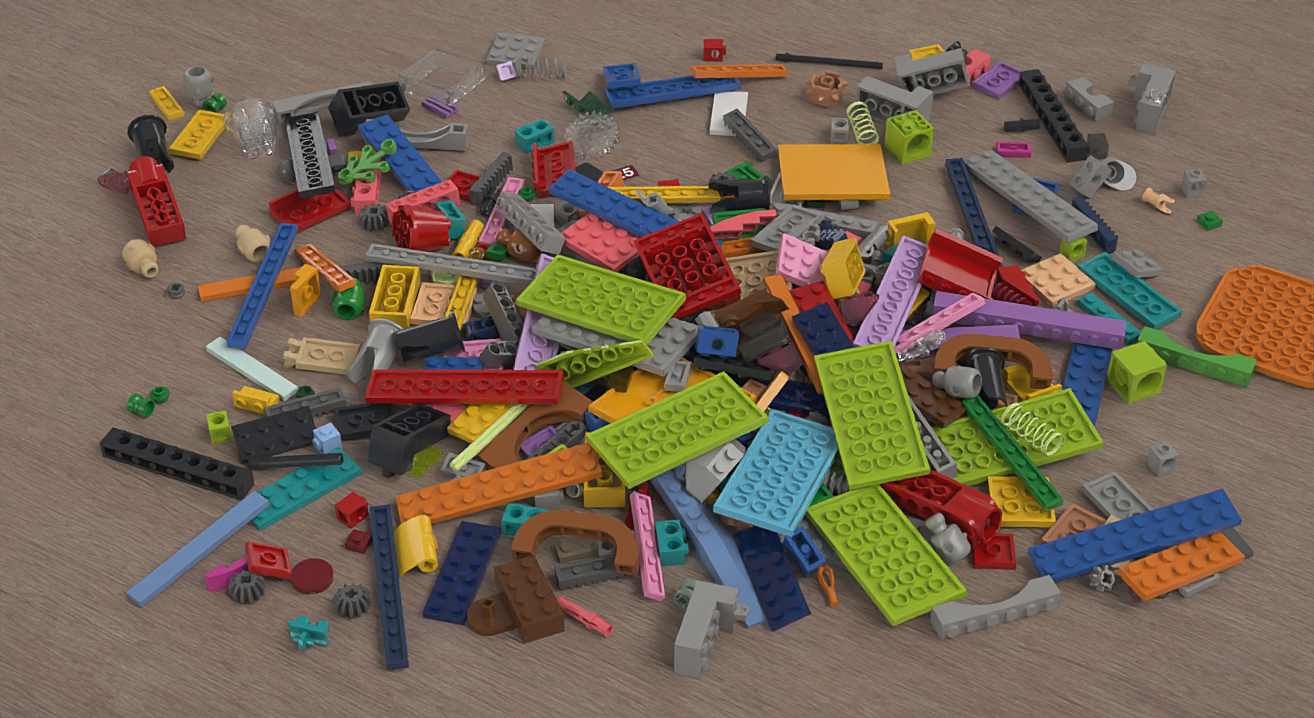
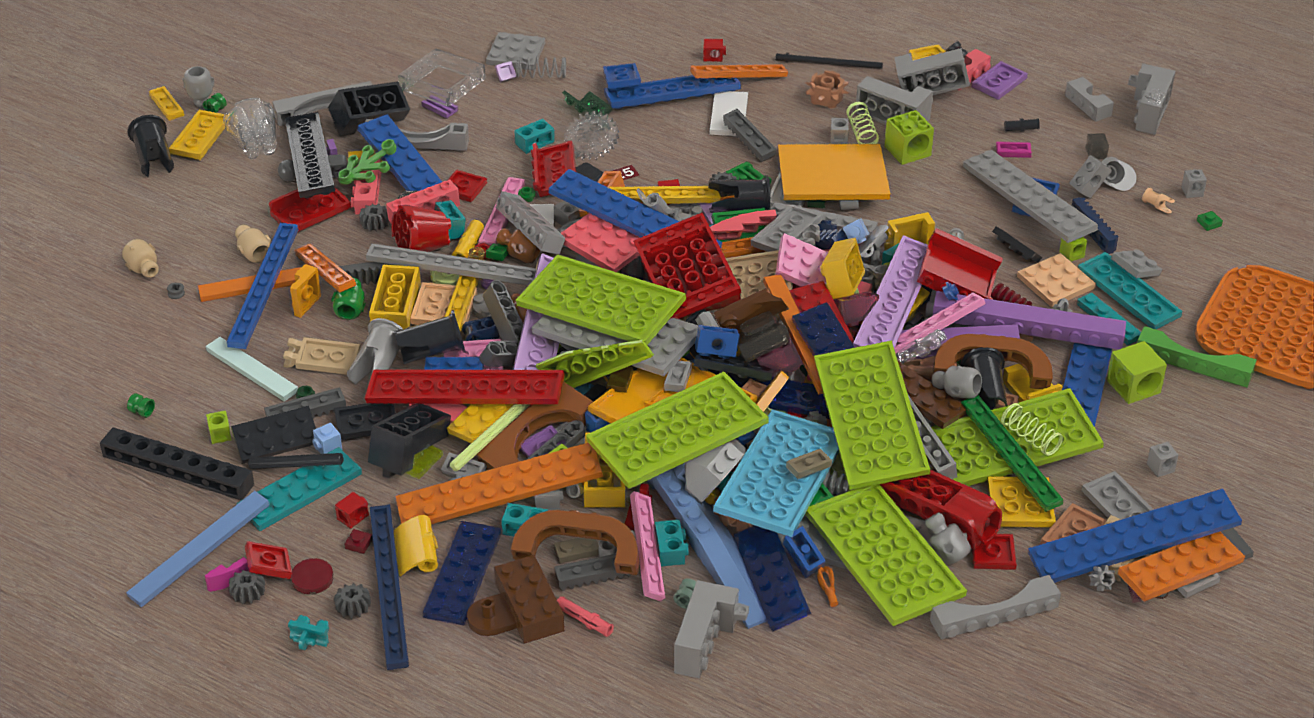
(114, 181): clear pink leg -> none
(155, 202): red brick -> none
(160, 394): green plate -> none
(254, 399): yellow bracket -> none
(489, 201): black axle -> none
(491, 178): dark grey gear -> none
(809, 463): none -> dark tan plate
(856, 229): none -> light blue brick
(950, 291): none -> blue plate
(970, 205): dark blue plate -> none
(1016, 280): red slope -> none
(1053, 116): black brick -> none

